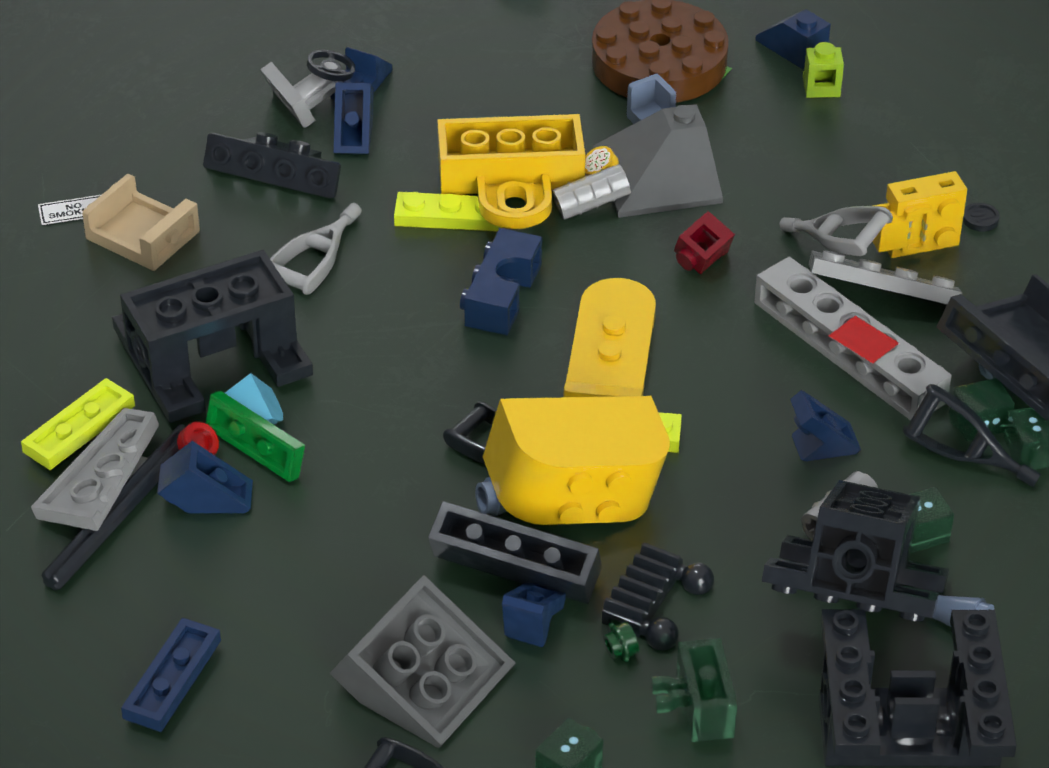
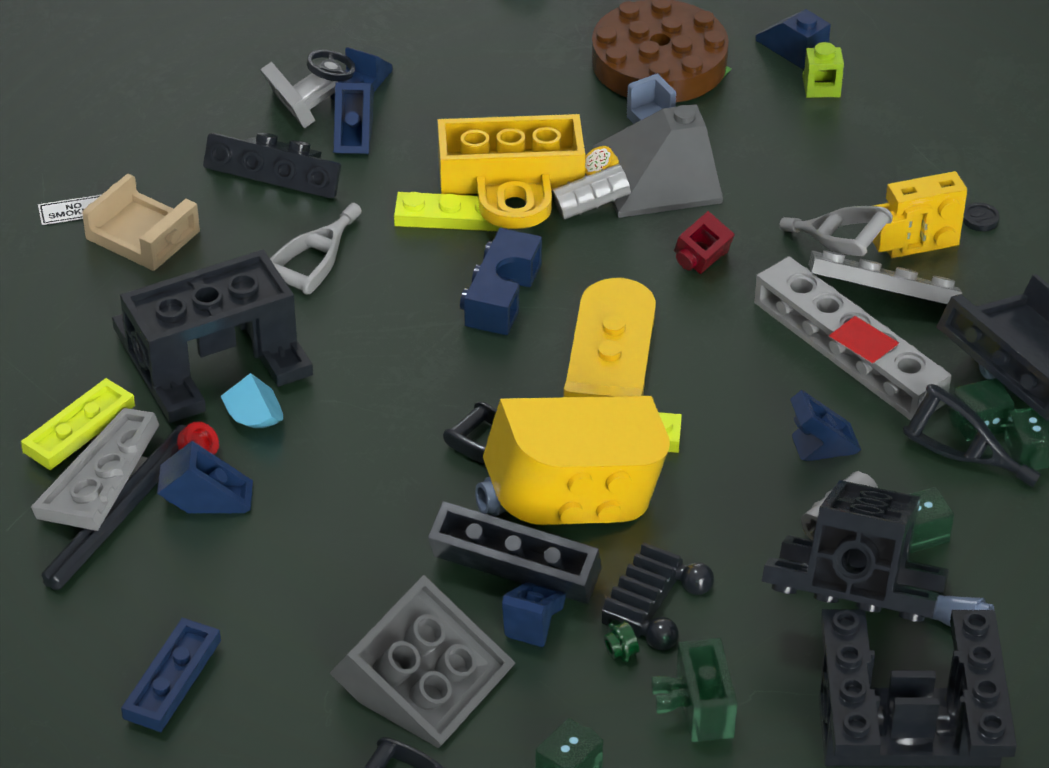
(255, 436): green tile -> none

